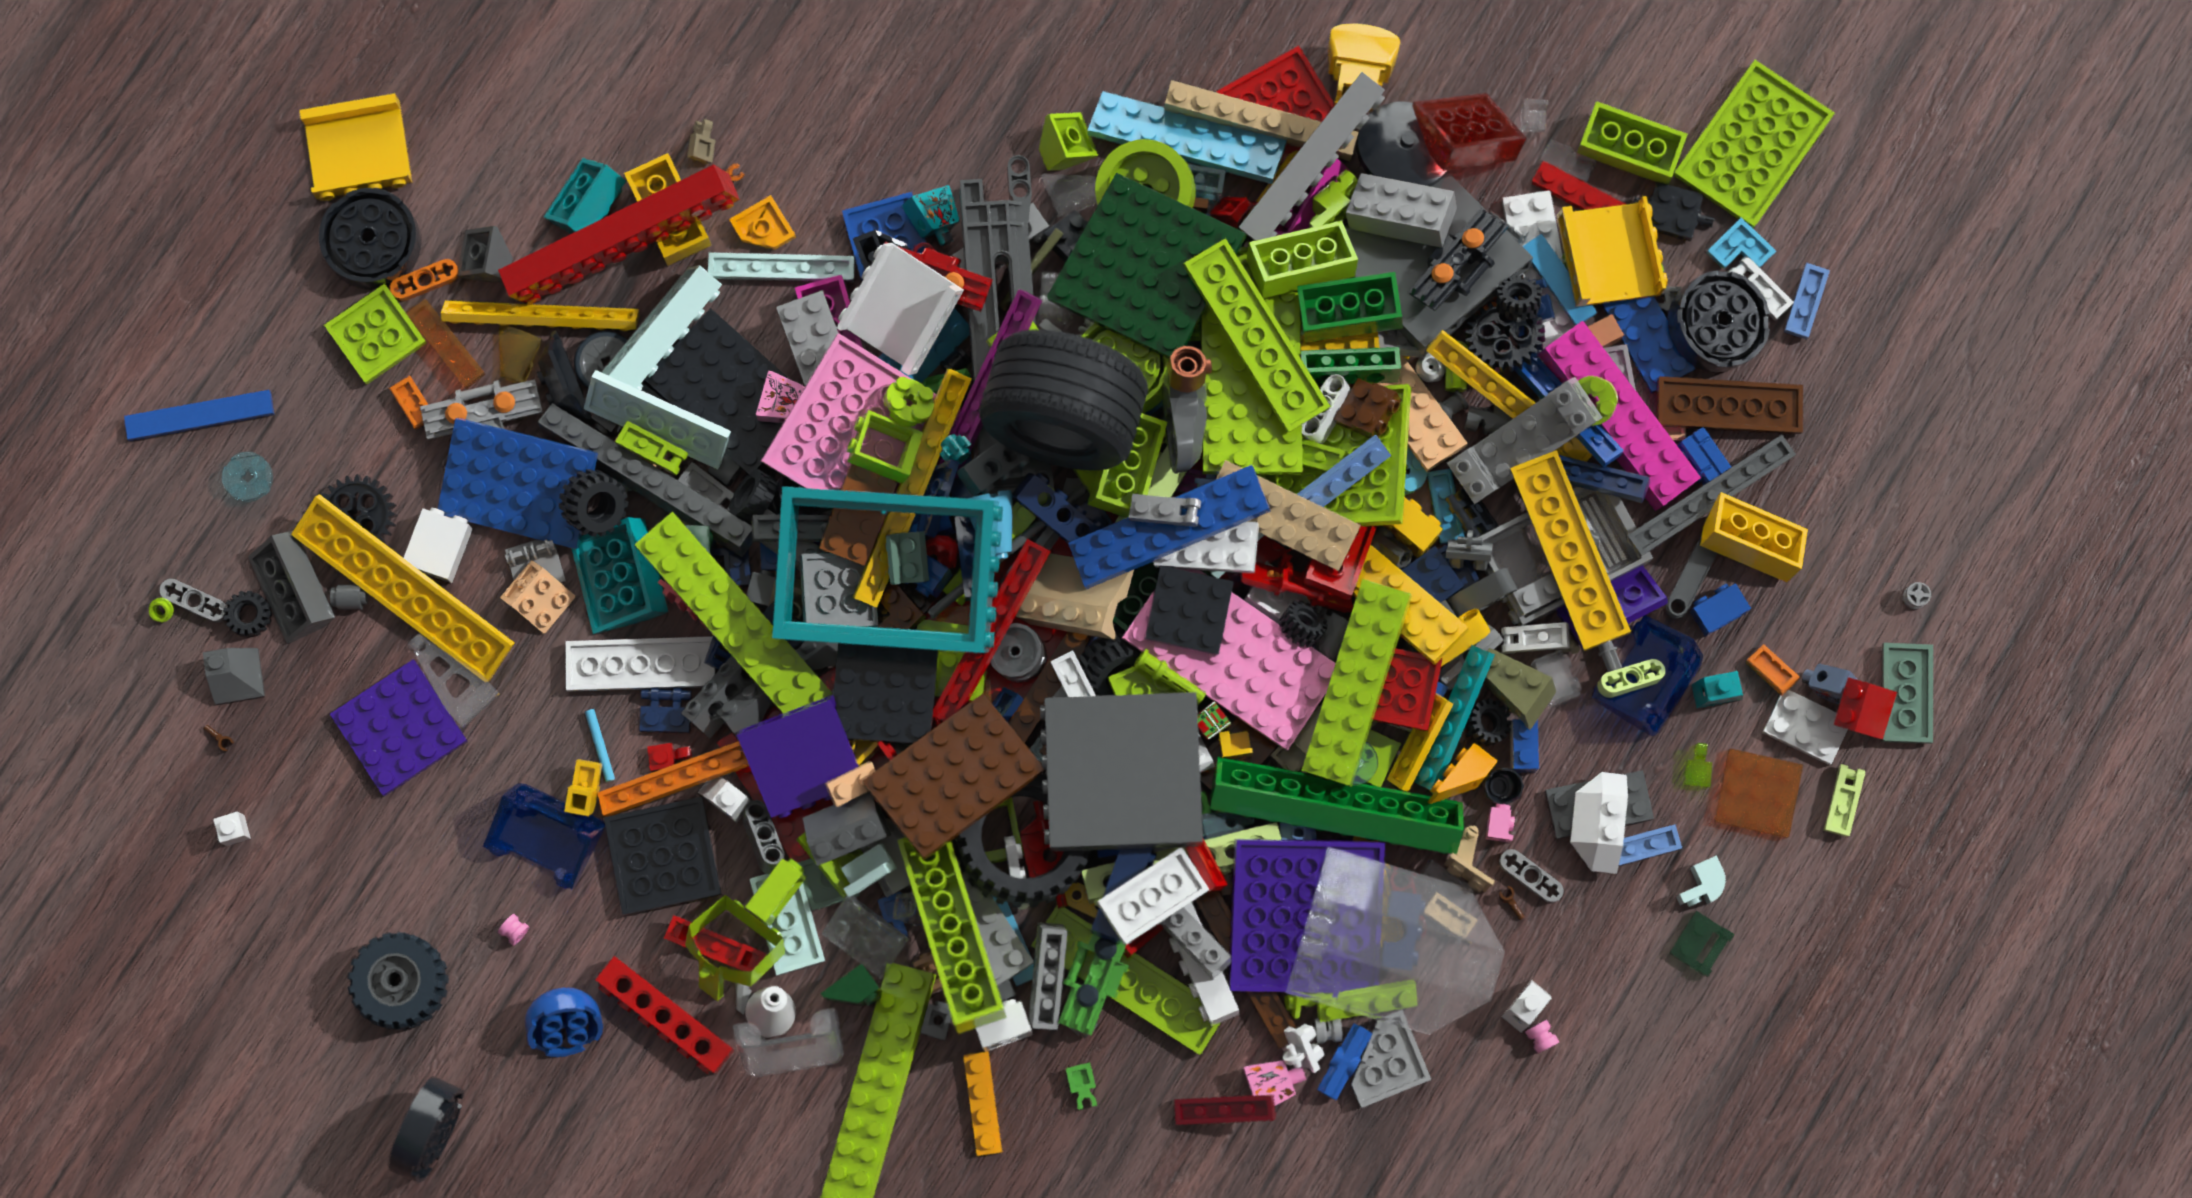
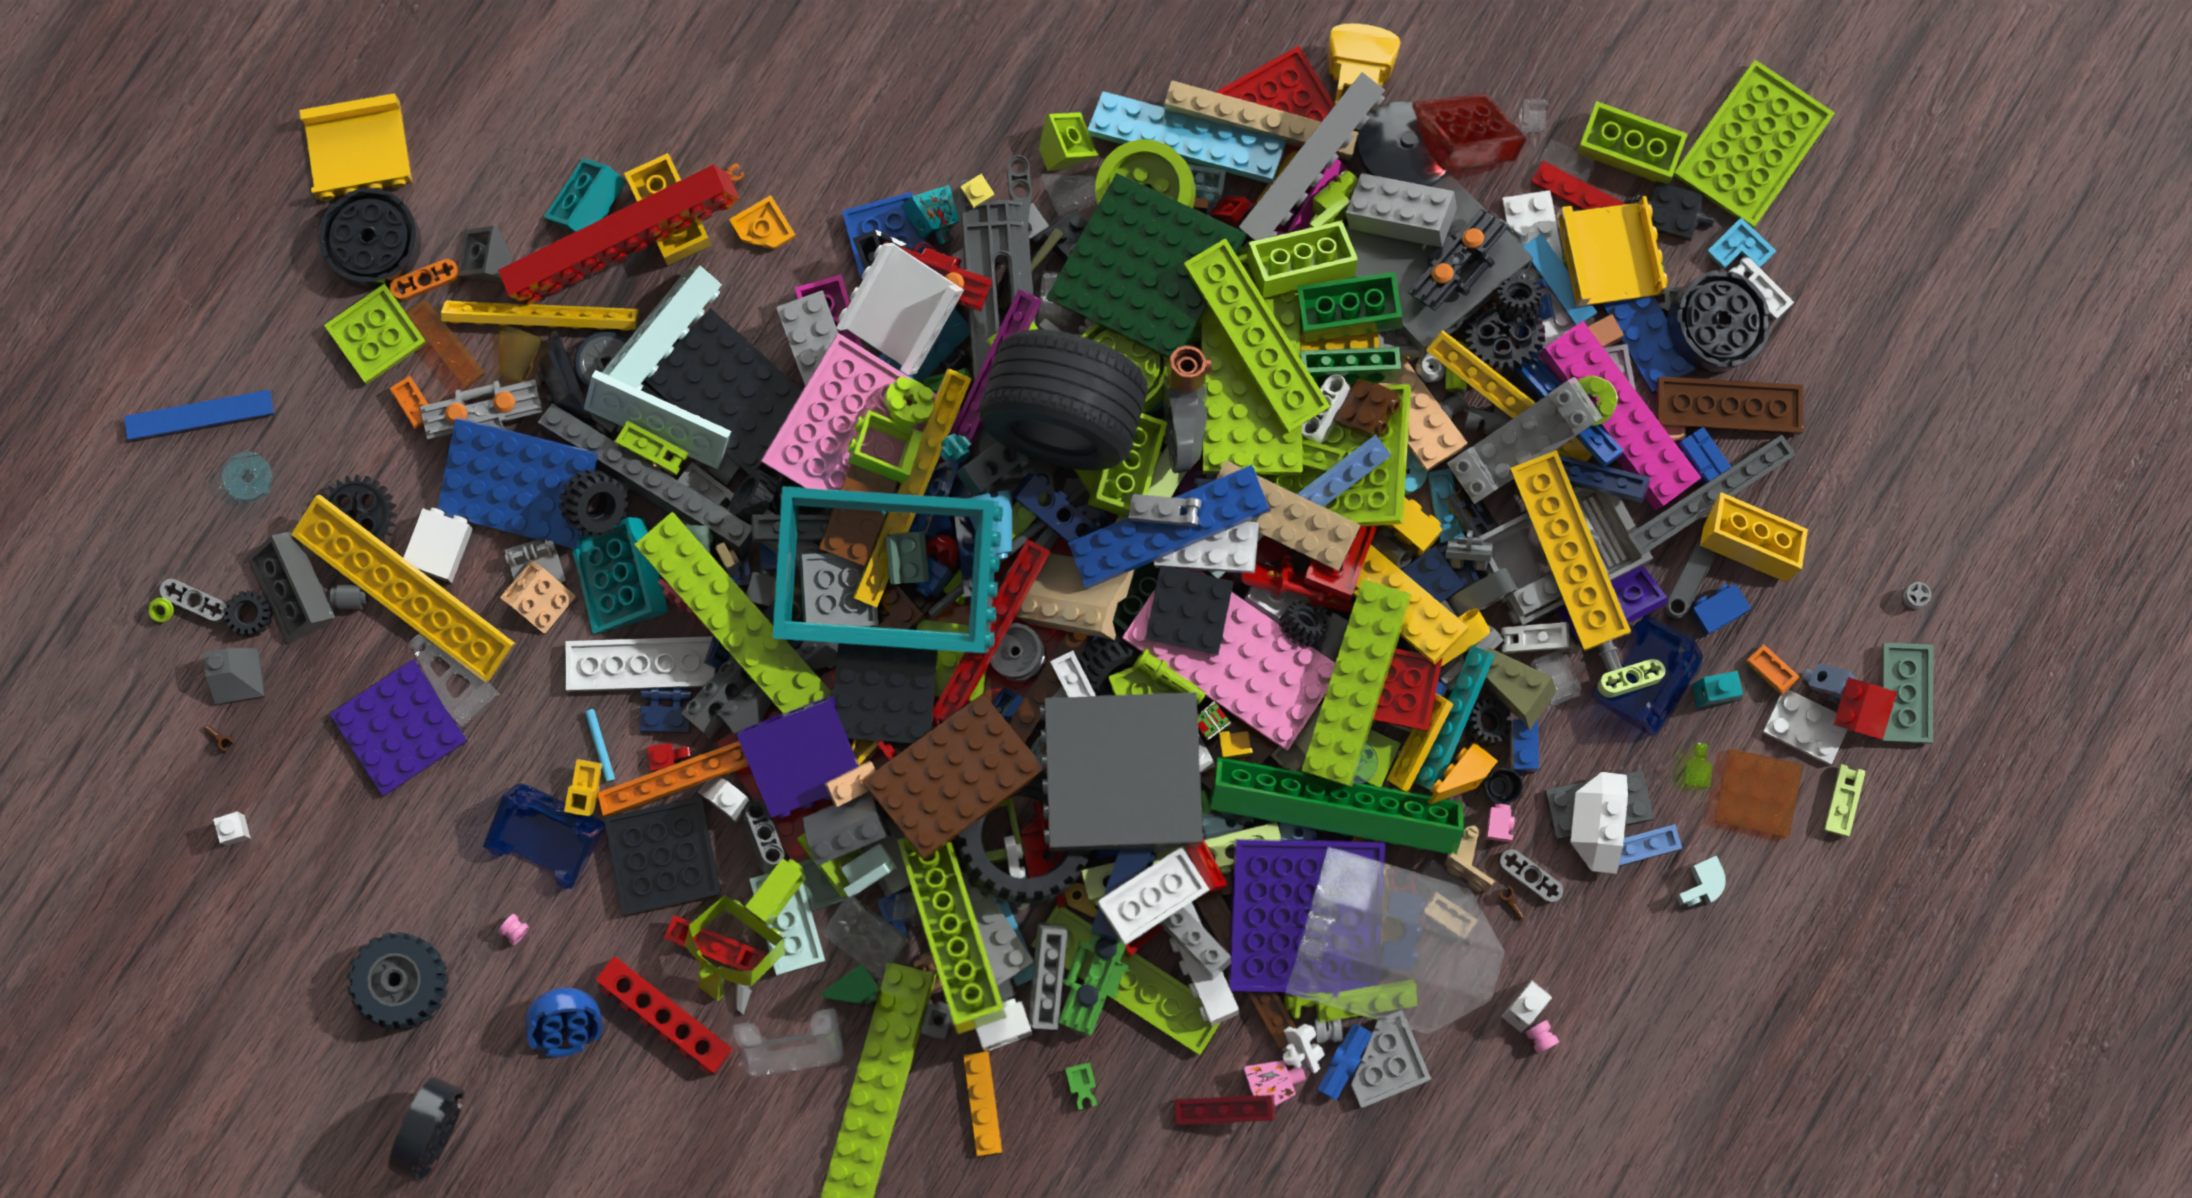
(701, 145): dark tan plate -> none
(729, 559): none -> tan plate
(771, 1011): white cone -> none
(777, 398): bright pink torso -> none
(780, 266): light aqua plate -> none
(977, 191): none -> light yellow plate
(1694, 939): clear green plate -> none
(1806, 301): medium blue plate -> none

